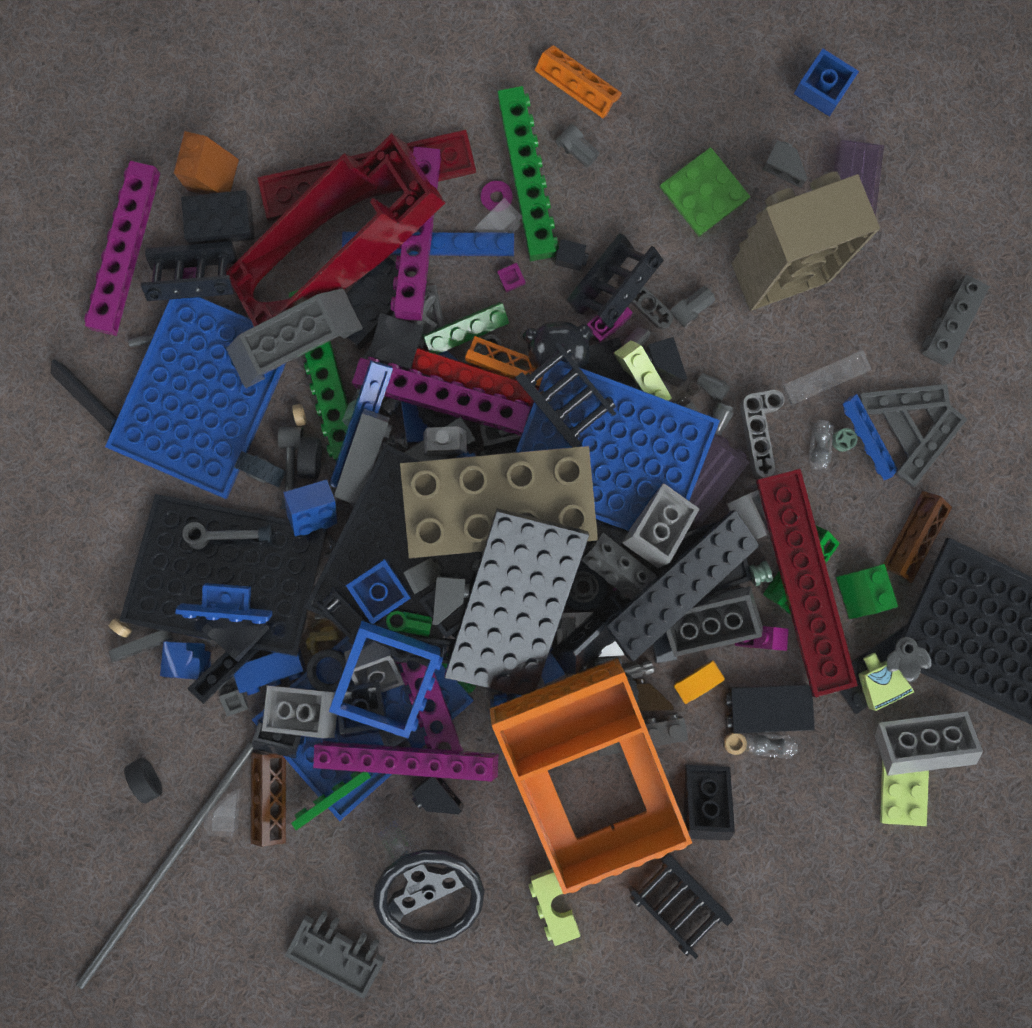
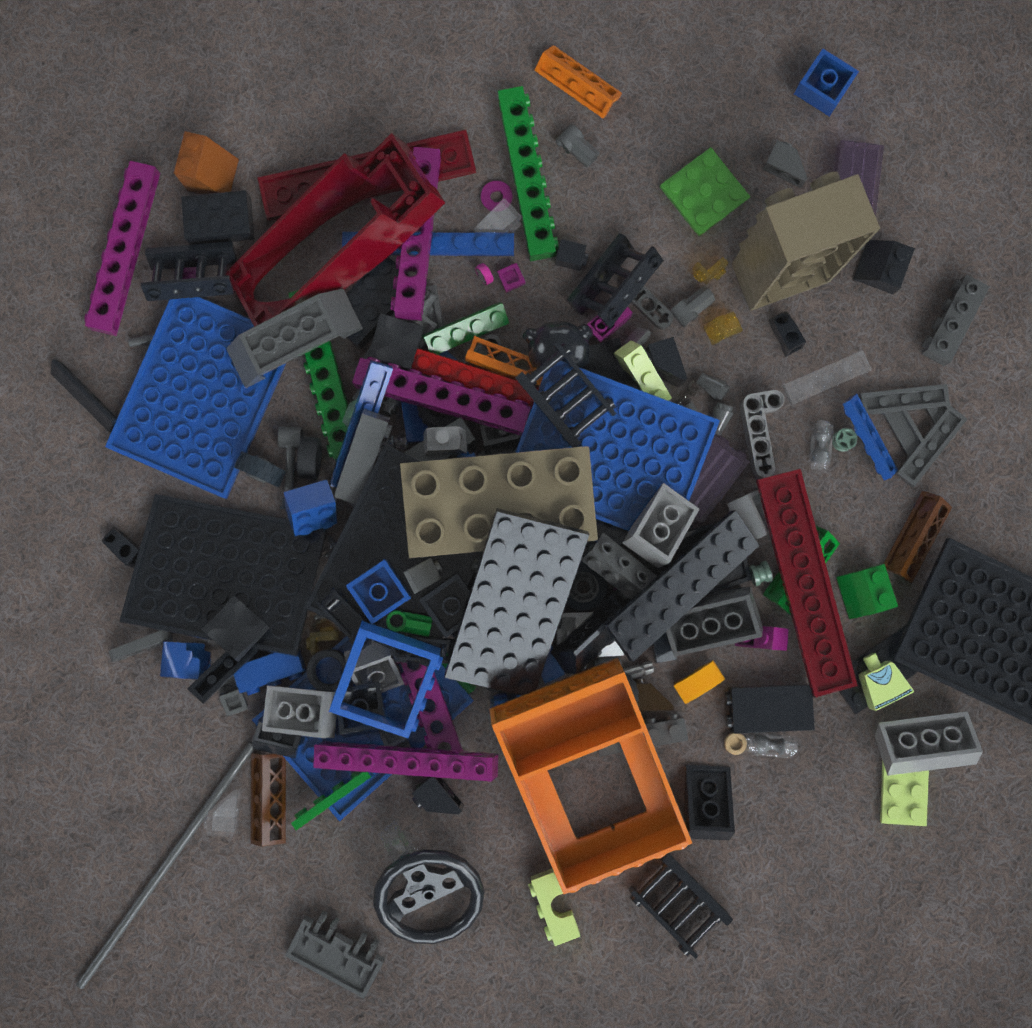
(120, 628): tan tile -> none
(121, 546): none -> black leg
(143, 780): black tyre -> none
(225, 602): blue bracket -> none
(262, 533): dark grey piece -> none
(299, 415): tan tile -> none
(448, 596): dark grey slope -> none
(484, 274): none -> dark pink tile
(715, 271): none -> clear yellow bracket
(722, 328): none -> clear yellow bracket
(787, 333): none -> black leg
(884, 265): none -> black slope
(908, 662): dark grey plate -> none

